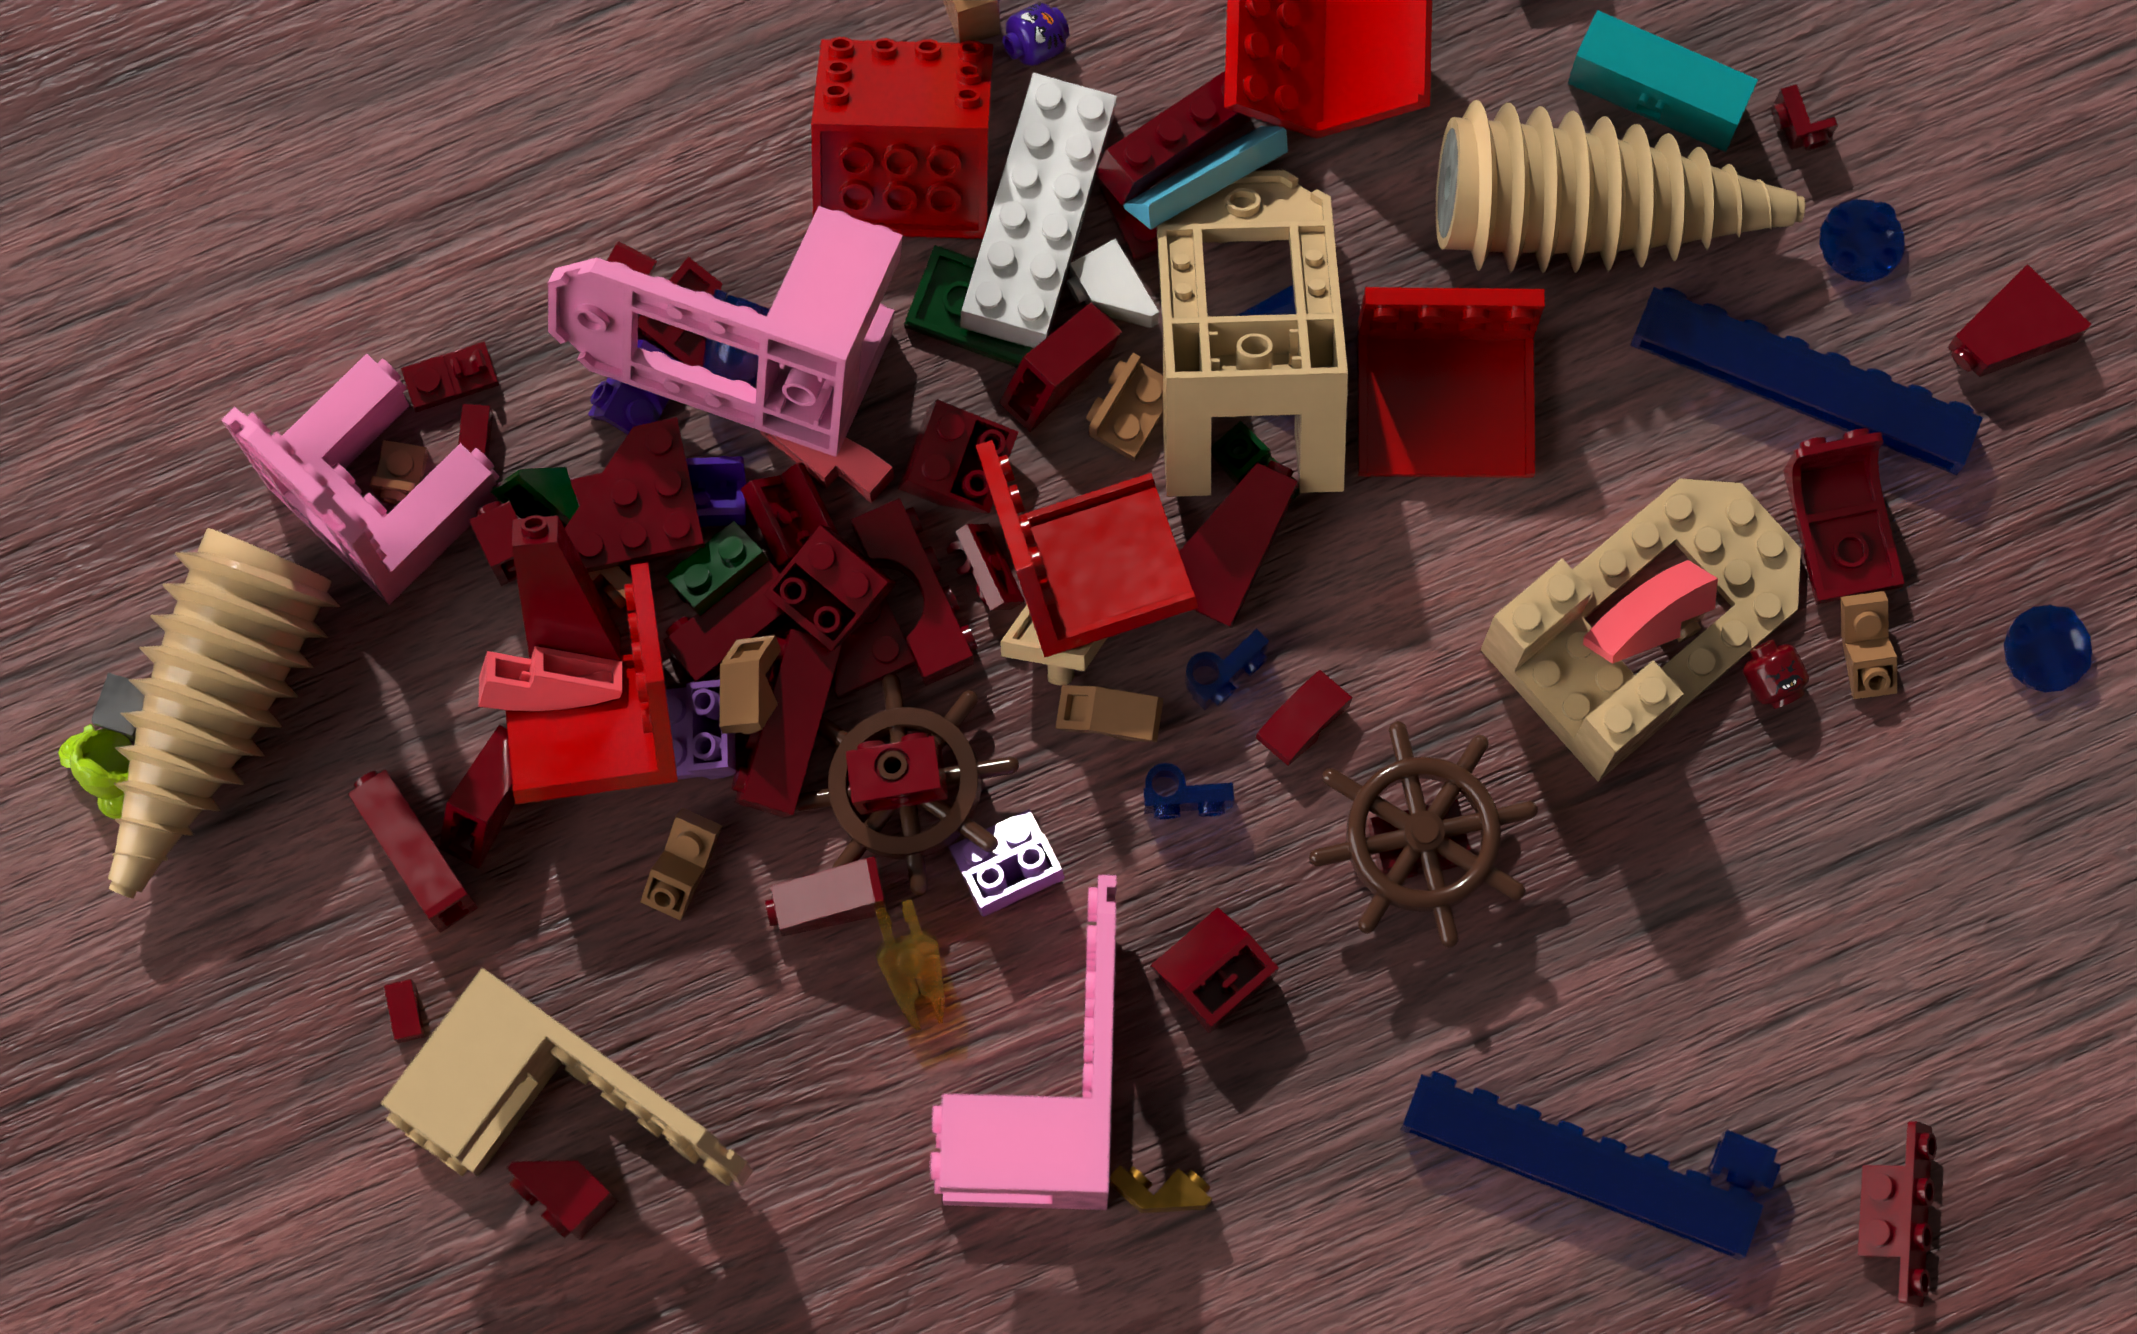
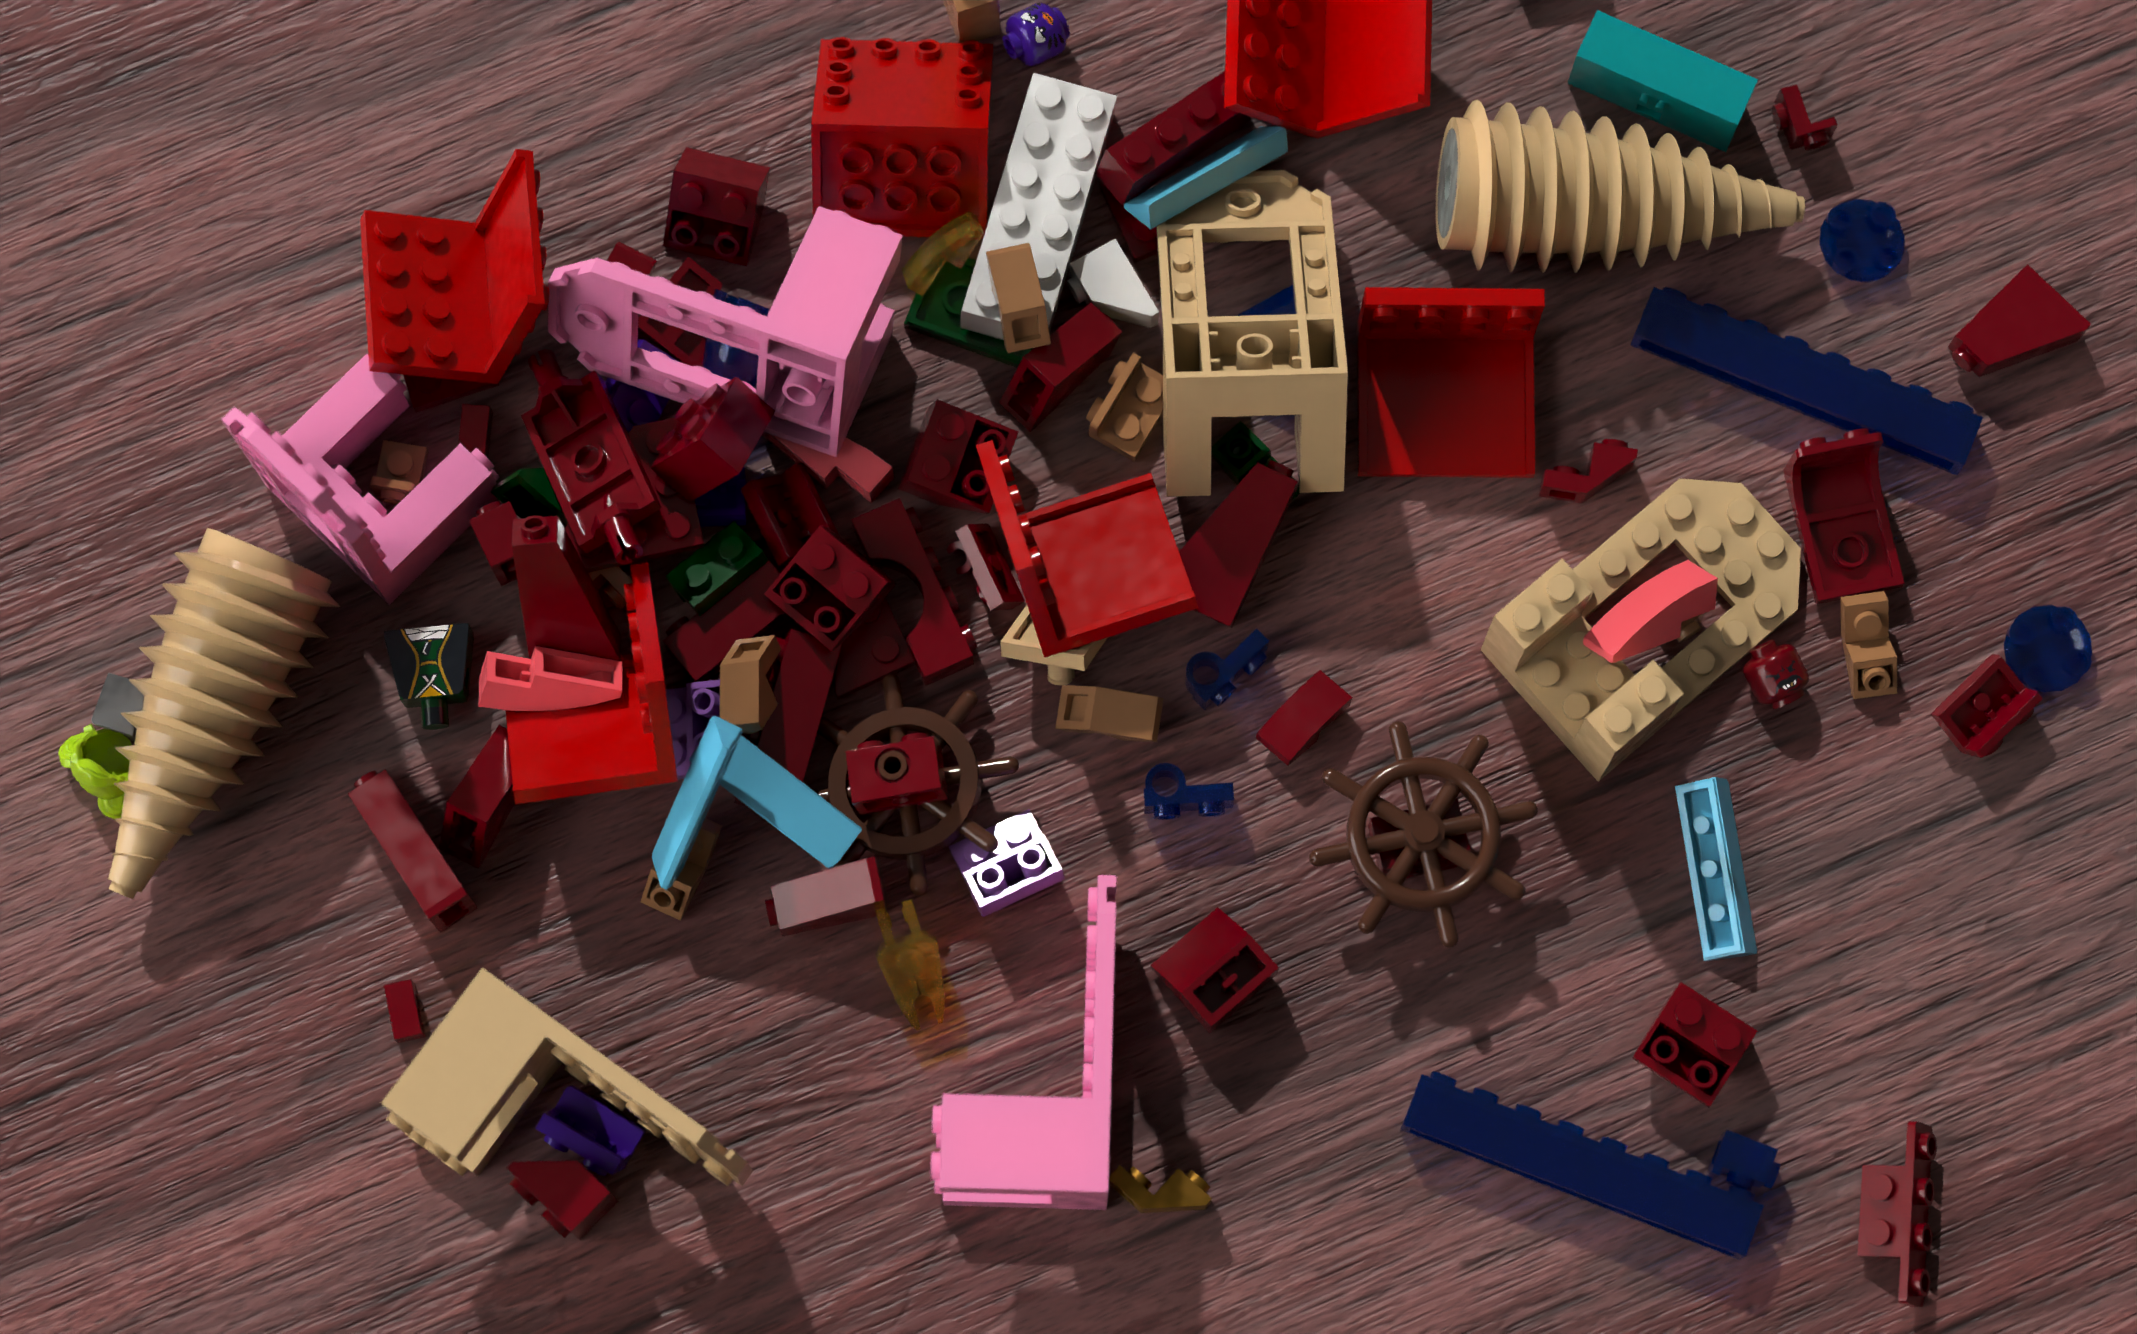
(432, 668): none -> torso
(456, 292): none -> red bracket
(589, 459): none -> dark red plate
(591, 1131): none -> dark purple bracket
(694, 799): none -> medium azure slope
(712, 438): none -> dark red brick
(715, 206): none -> dark red slope
(788, 804): none -> medium azure slope
(950, 243): none -> clear yellow slope
(1018, 297): none -> medium nougat slope
(1605, 465): none -> dark red slope
(1694, 1044): none -> dark red slope
(1716, 869): none -> medium azure slope
(1986, 708): none -> dark red bracket

